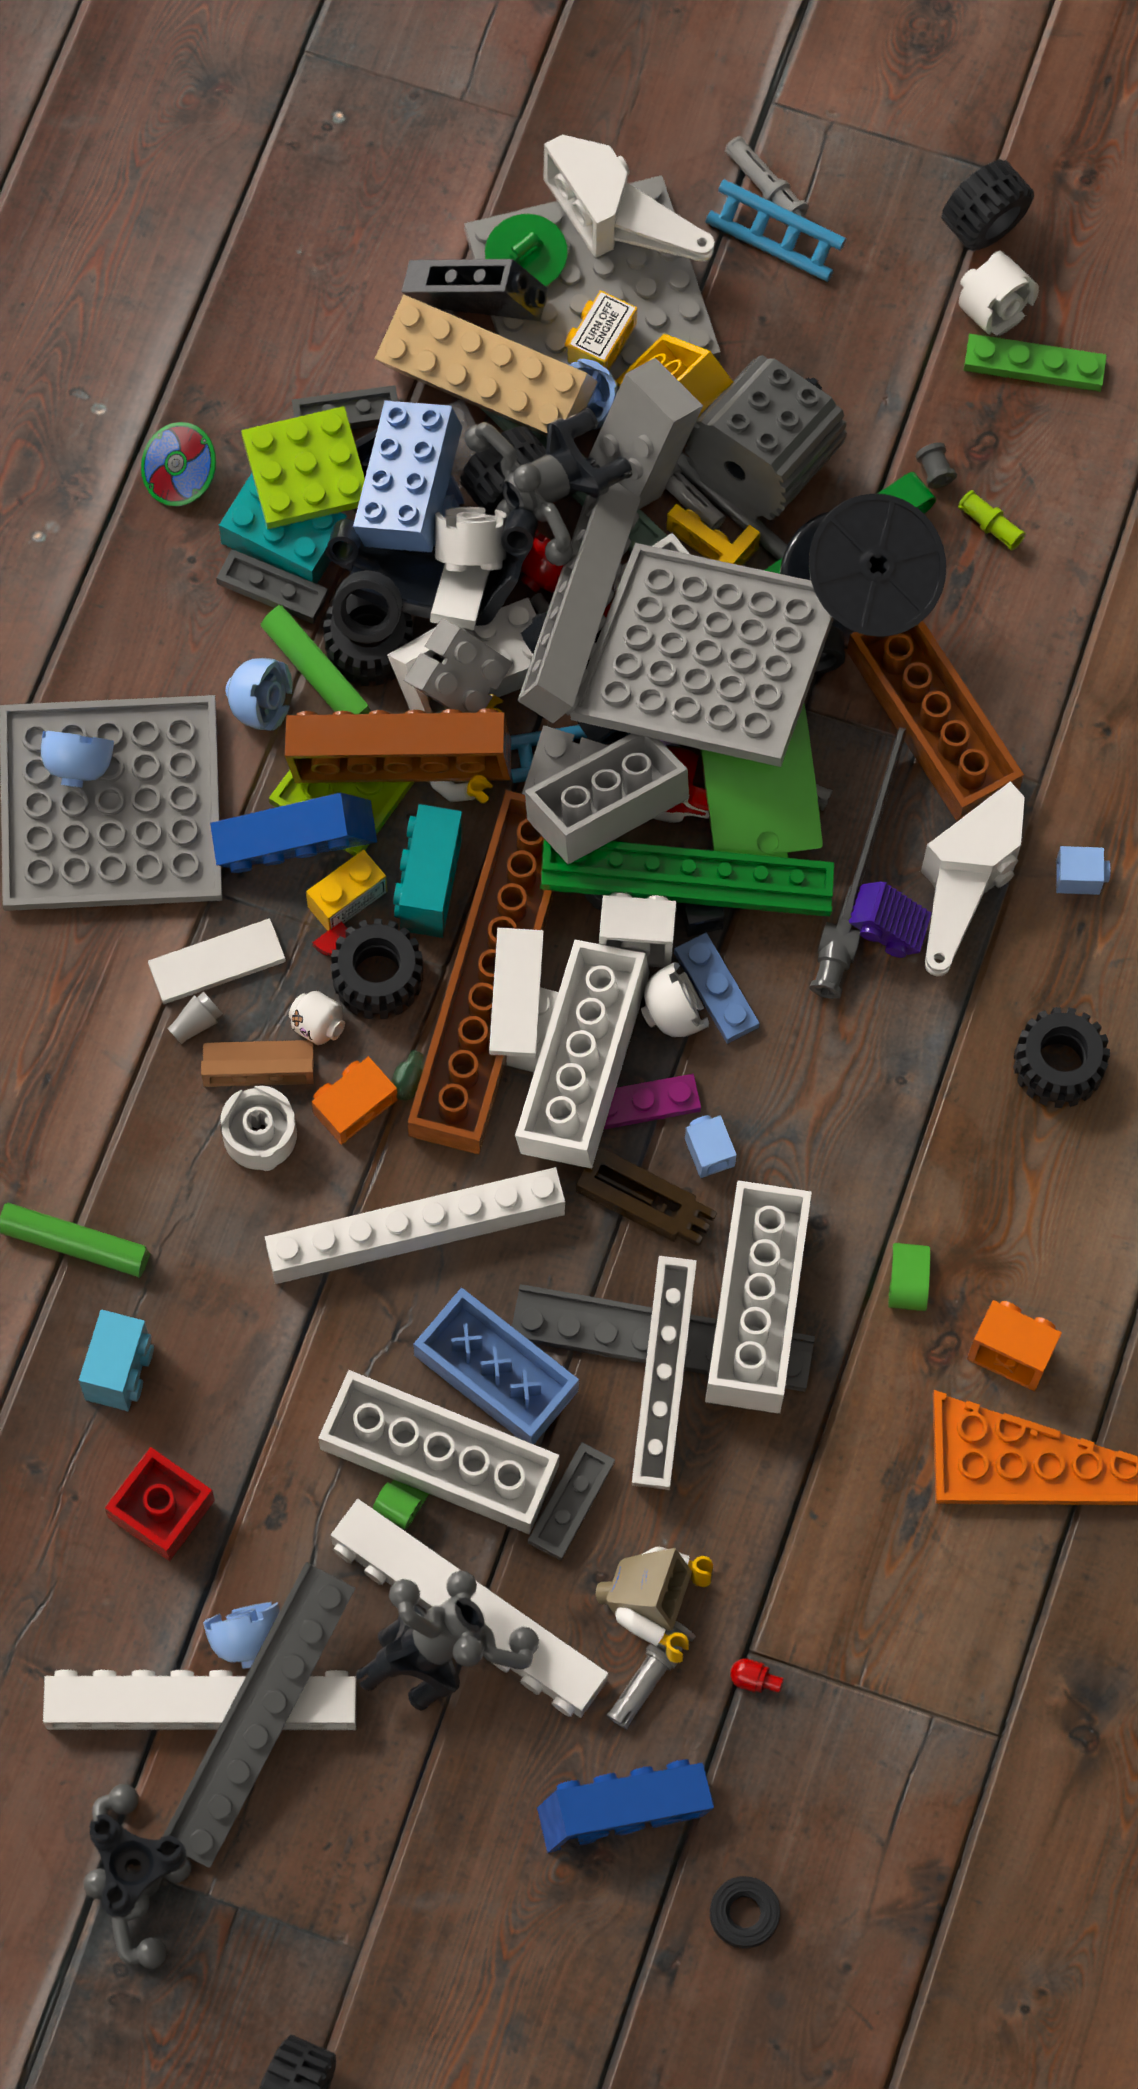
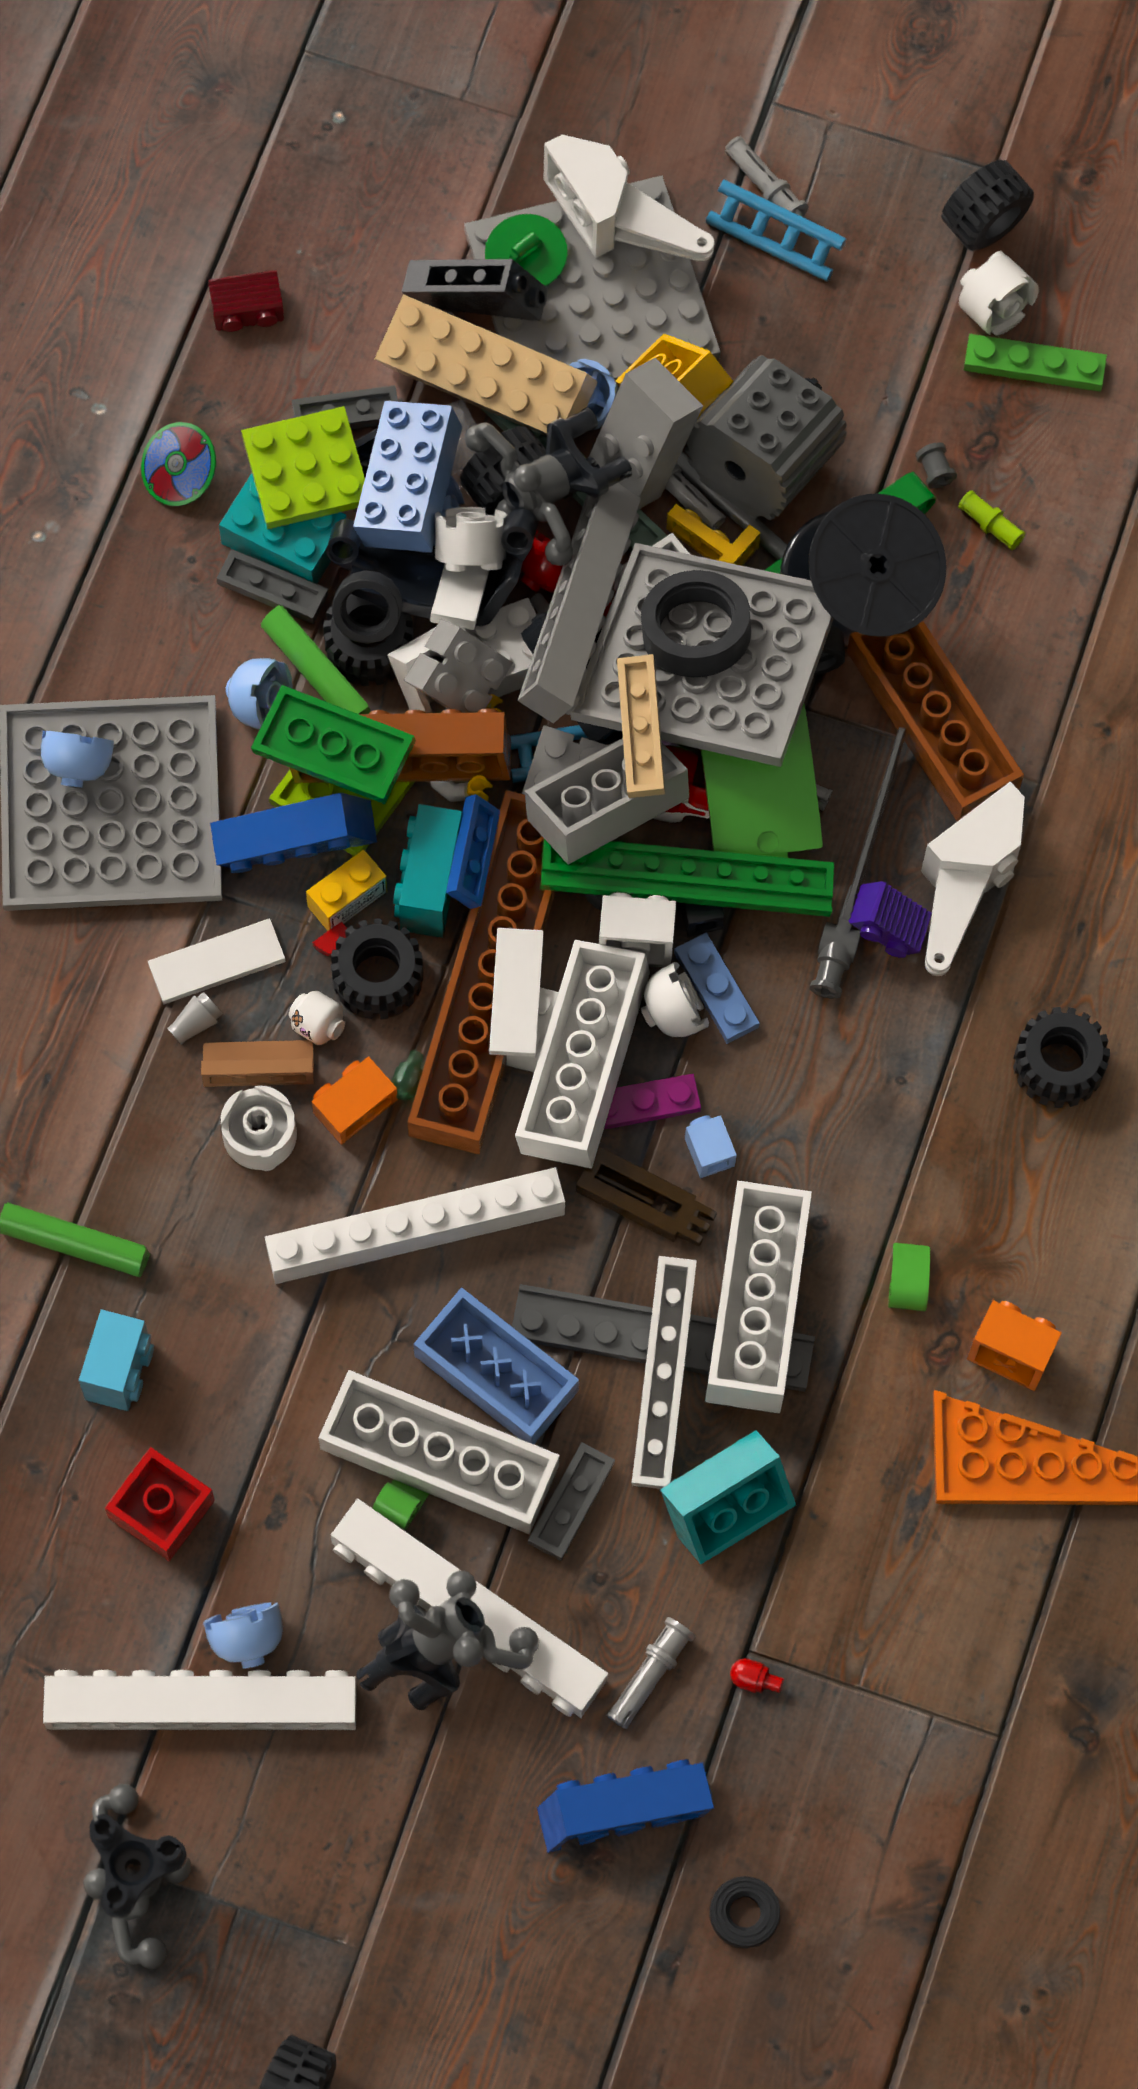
(246, 300): none -> dark red brick
(259, 1713): dark grey plate -> none
(333, 744): none -> green plate
(473, 851): none -> blue plate
(602, 331): brick -> none
(641, 726): none -> tan plate
(650, 1593): dark tan torso -> none
(696, 587): none -> black tyre
(728, 1497): none -> teal brick
(1081, 870): light blue brick -> none

